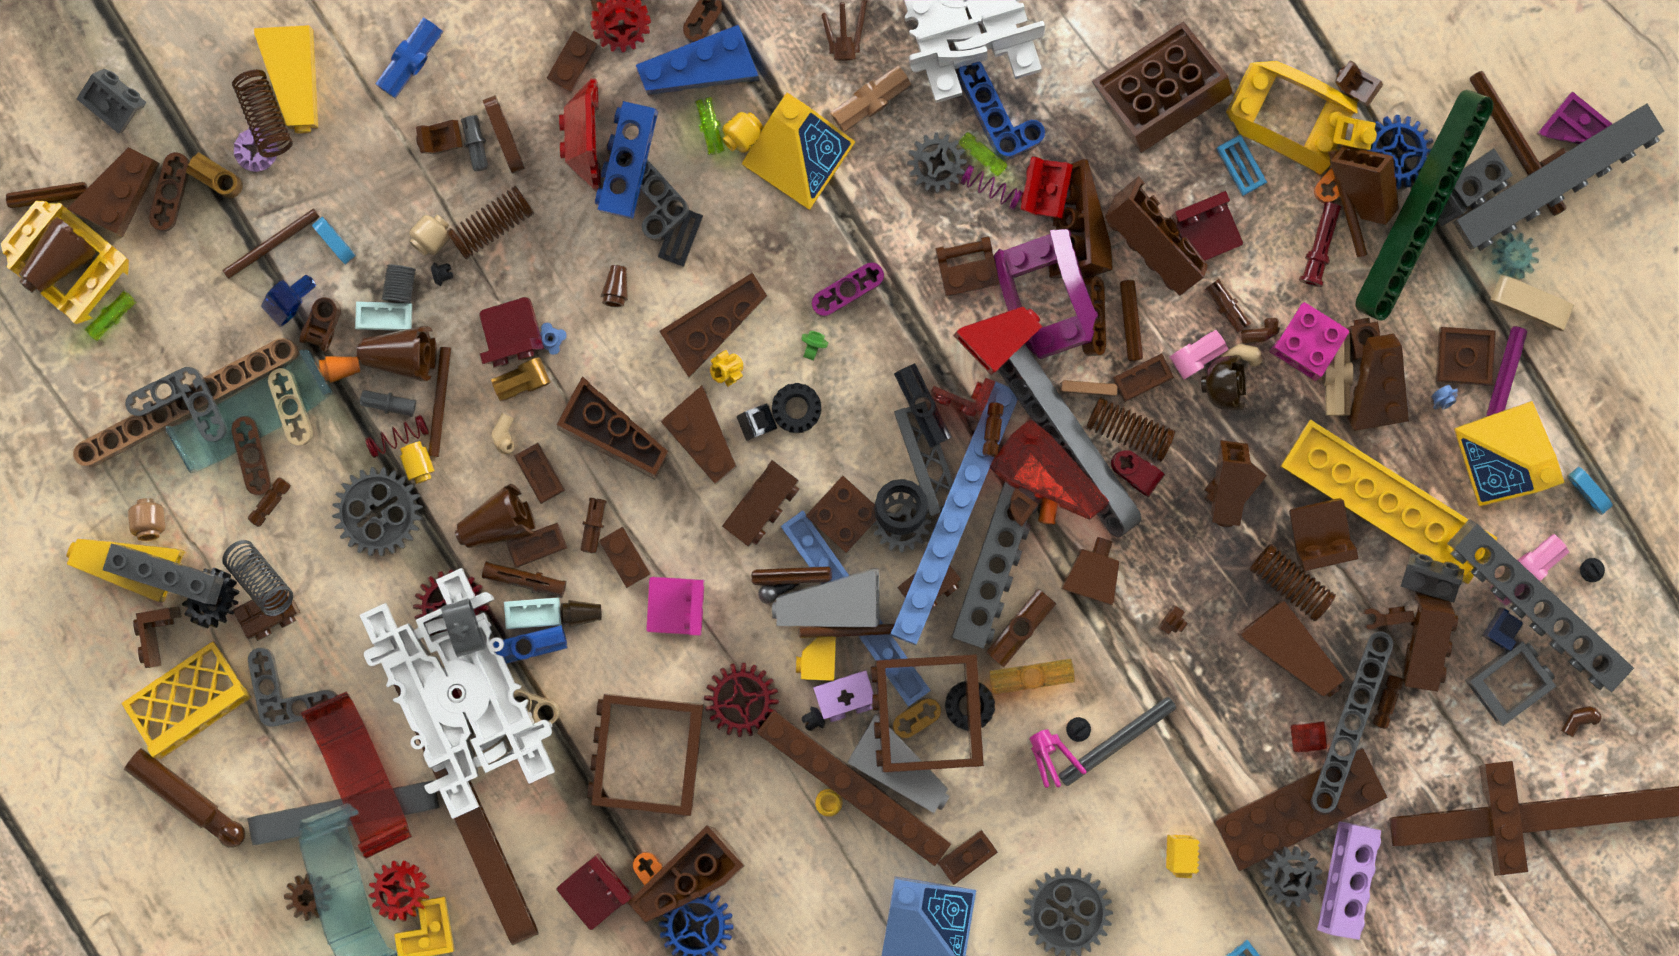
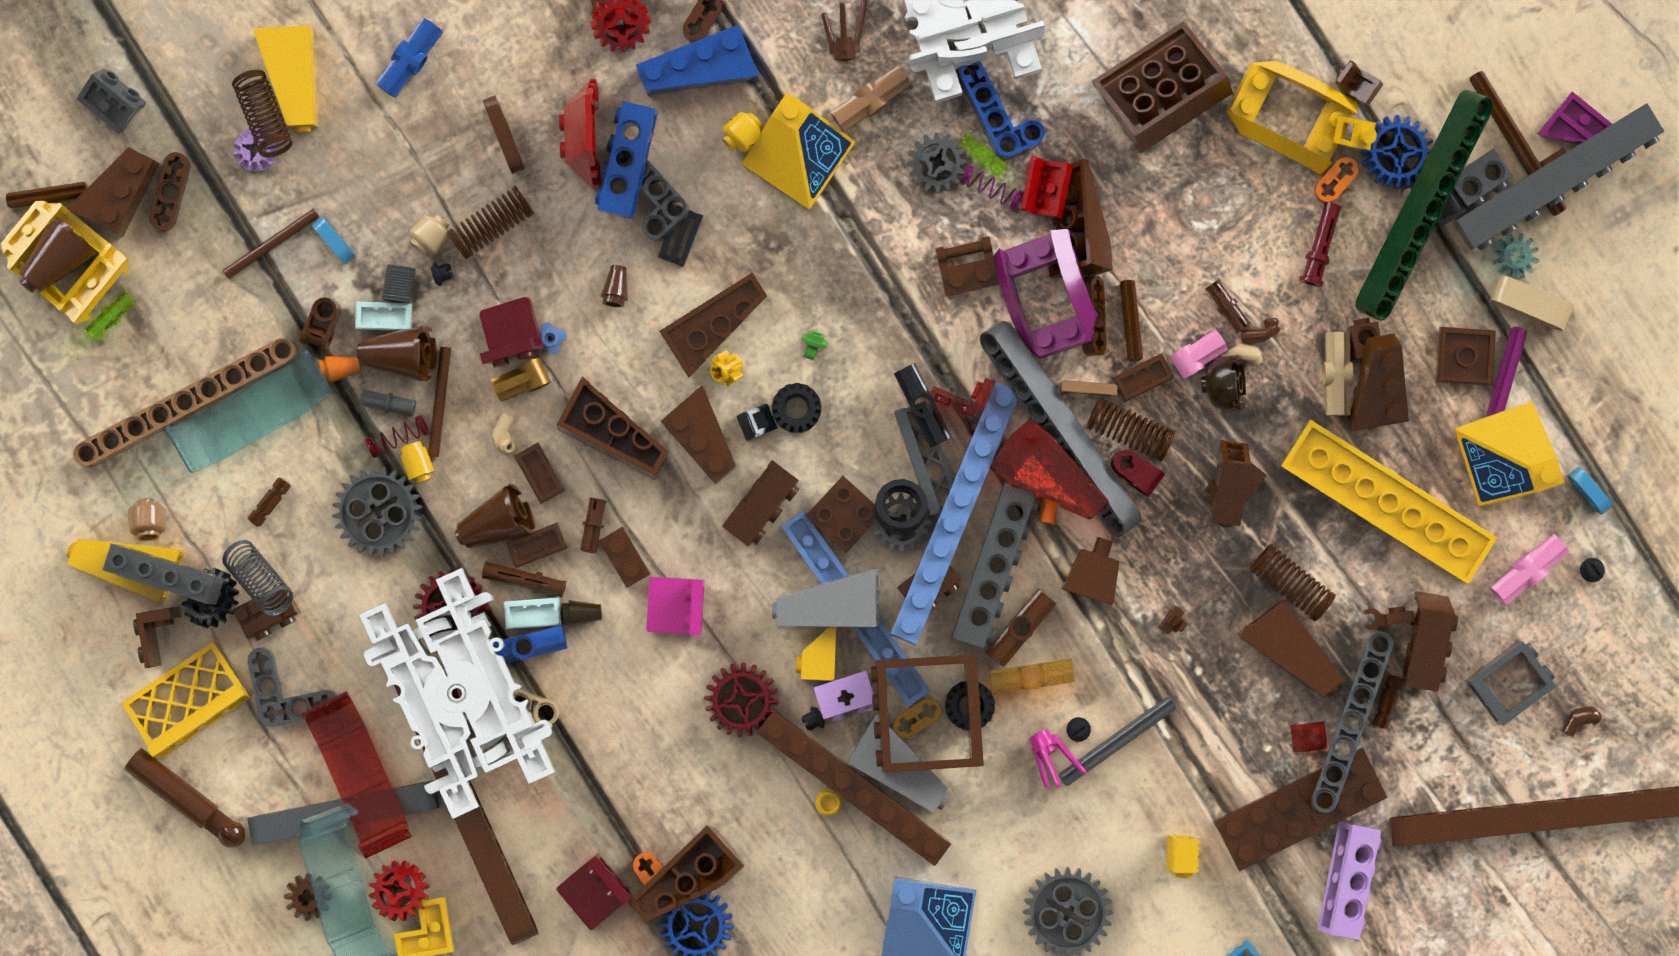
(180, 391): dark grey beam -> none
(213, 175): pearl gold piece -> none
(253, 433): reddish brown beam -> none
(284, 300): clear blue beam -> none
(305, 423): tan beam -> none
(439, 137): reddish brown bracket -> none
(463, 627): dark grey beam -> none
(475, 142): dark grey axle -> none
(572, 61): reddish brown plate -> none
(601, 737): reddish brown window -> none
(709, 126): clear neon green pin -> none
(769, 593): flat silver piece -> none
(791, 575): reddish brown axle -> none
(817, 631): reddish brown bar -> none
(847, 300): magenta beam -> none
(967, 857): reddish brown plate -> none
(993, 429): reddish brown axle -> none
(998, 337): red slope -> none
(1021, 506): reddish brown tile -> none
(1155, 238): reddish brown wedge -> none
(1209, 226): dark red bracket -> none
(1238, 182): dark azure tile -> none
(1282, 881): dark grey gear -> none
(1310, 341): dark pink bracket -> none
(1322, 534): reddish brown bracket -> none
(1351, 215): reddish brown bar -> none
(1368, 182): reddish brown slope -> none
(1432, 577): dark grey bracket -> none
(1444, 397): medium blue plate -> none
(1503, 629): dark blue panel -> none
(1507, 833): reddish brown arch -> none
(1613, 666): dark grey brick -> none

